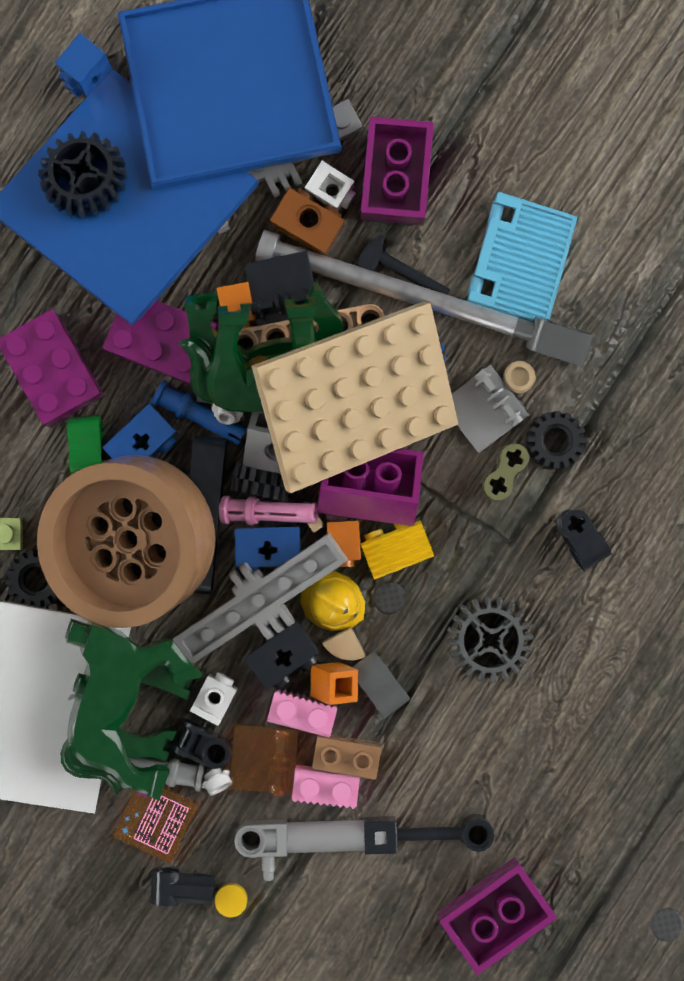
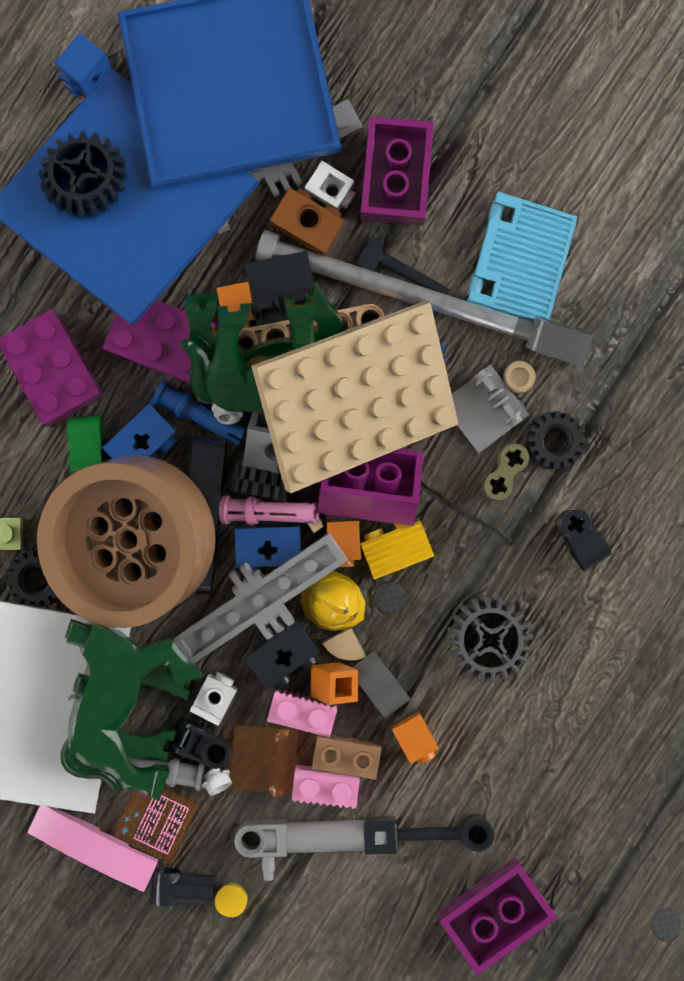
(93, 847): none -> bright pink slope
(415, 738): none -> orange brick

